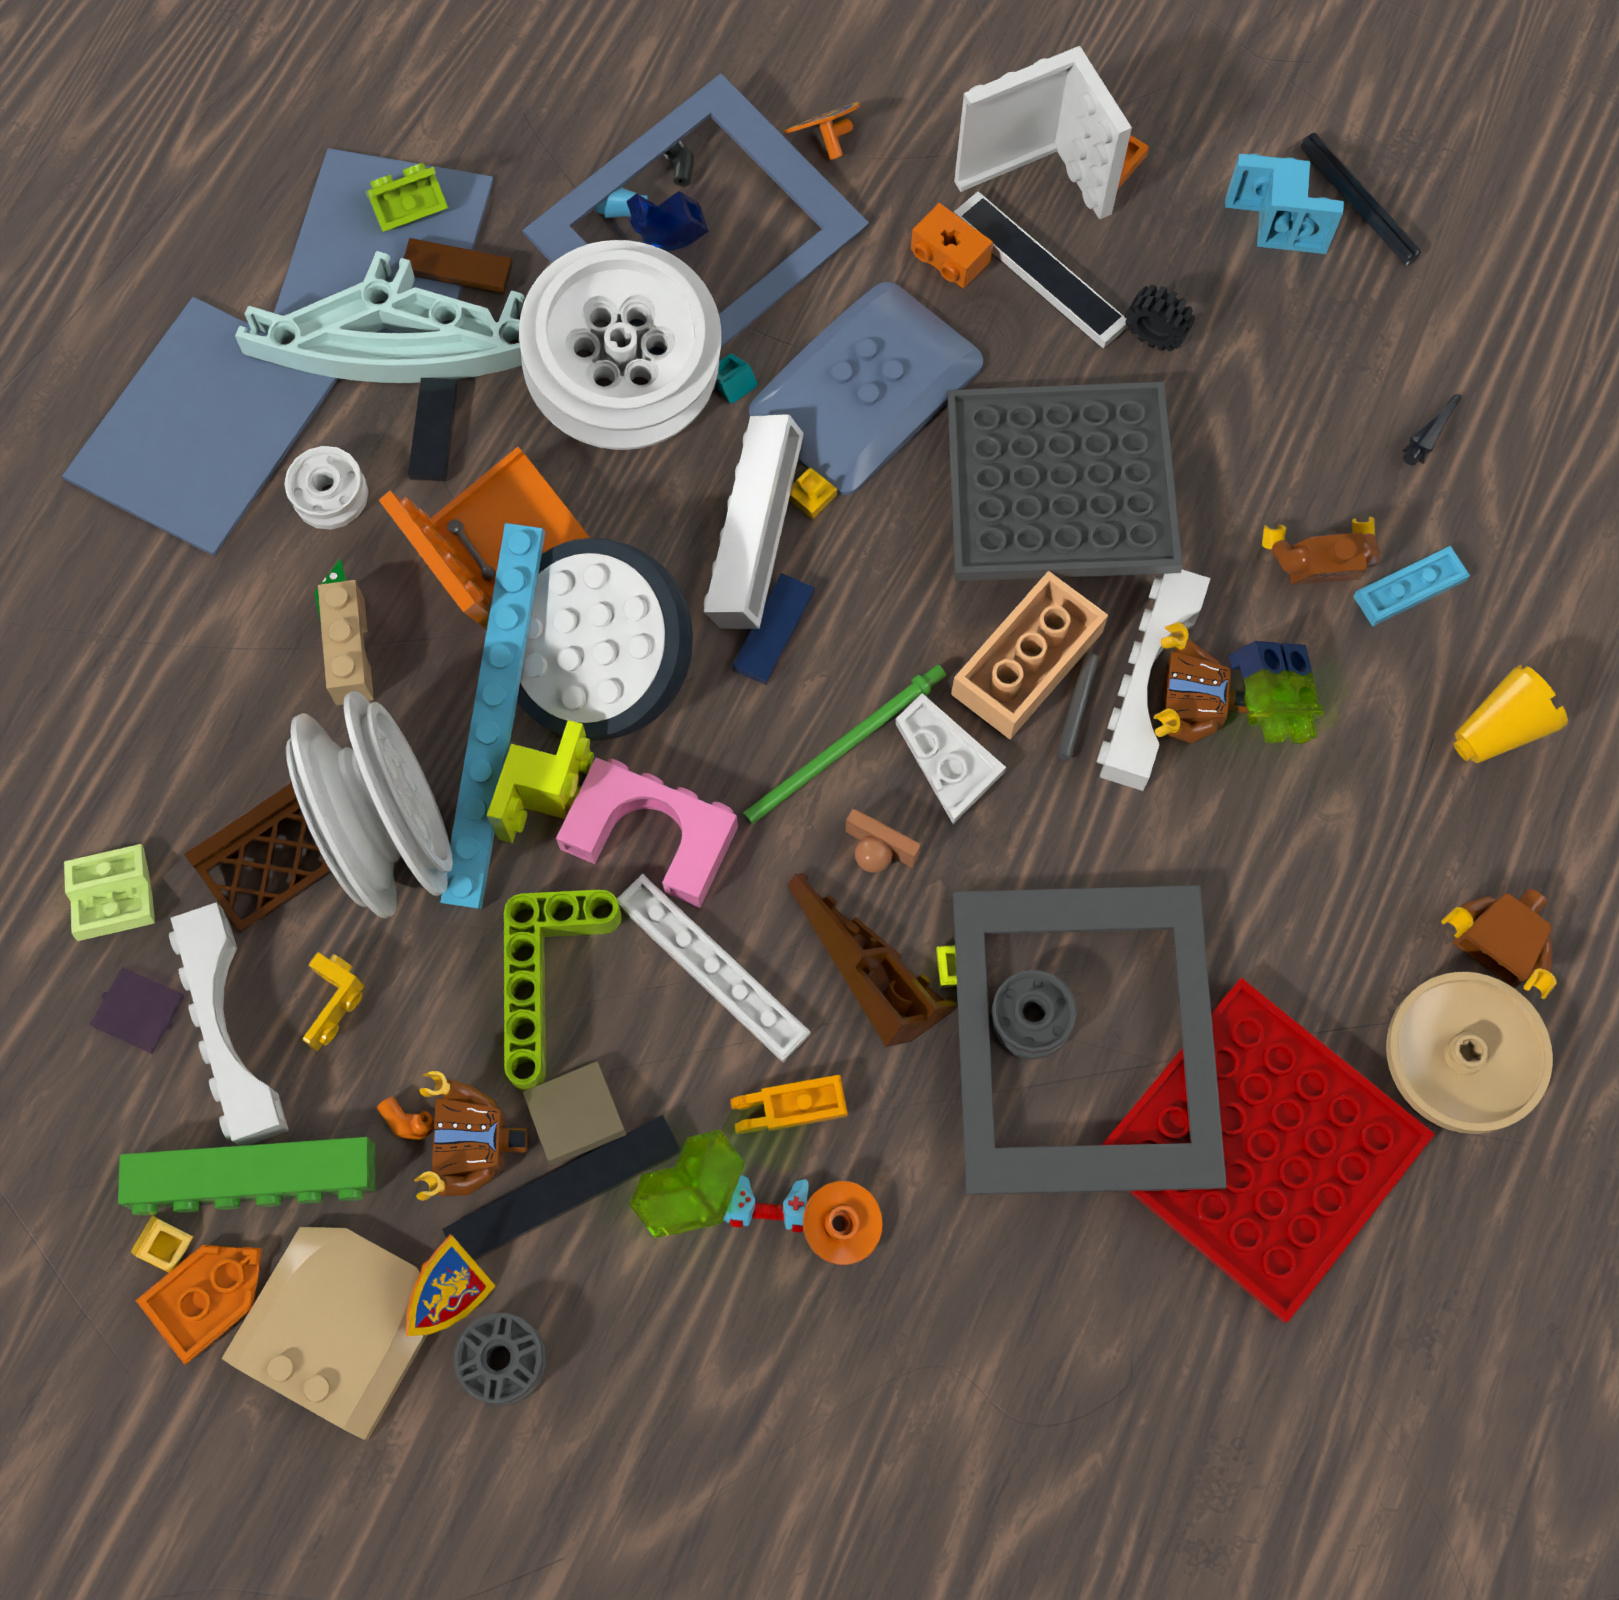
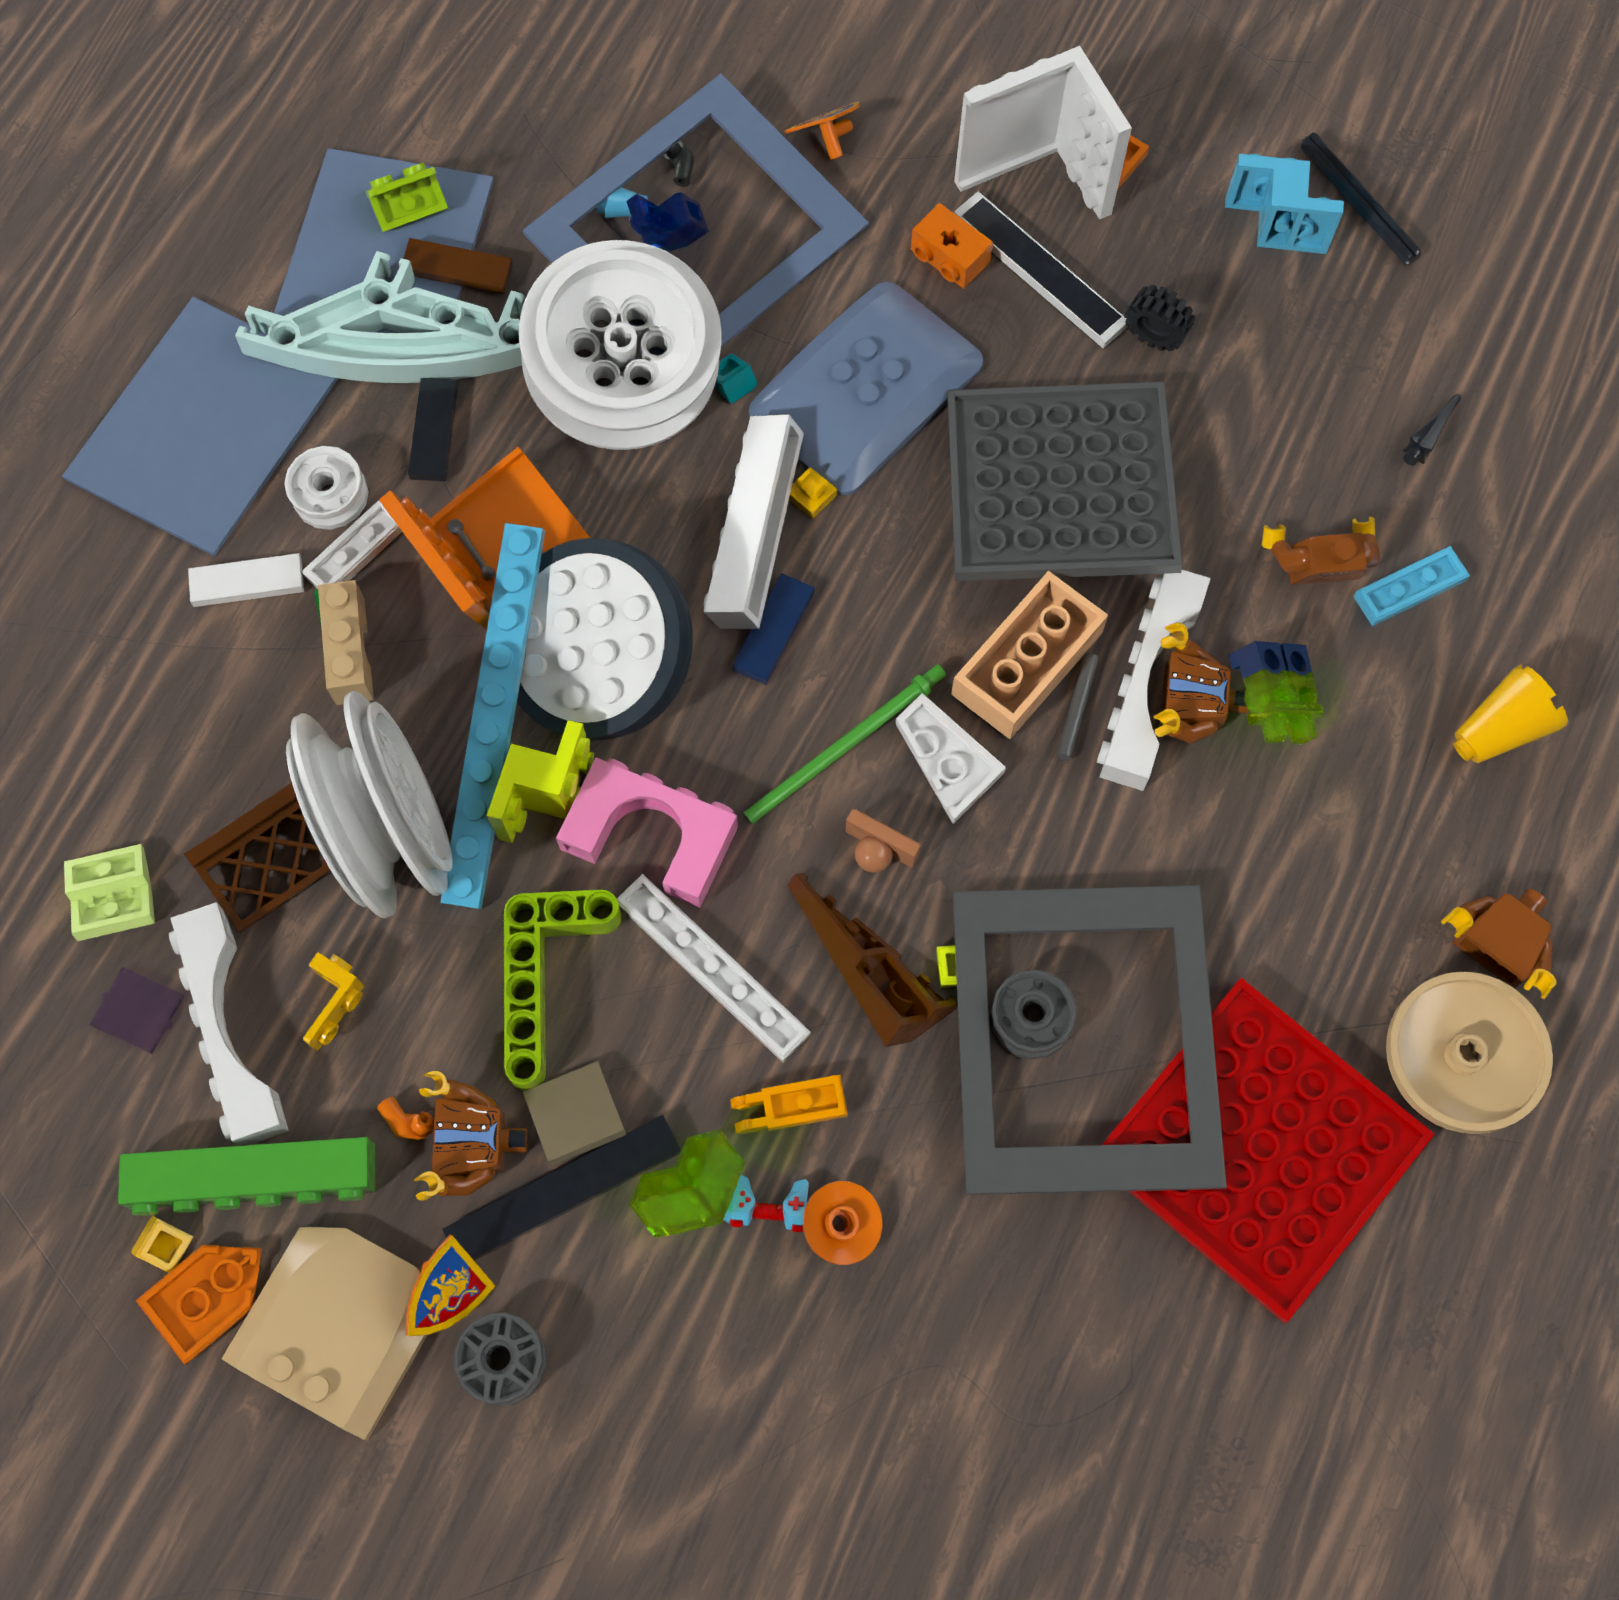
(246, 580): none -> white tile
(353, 548): none -> white tile

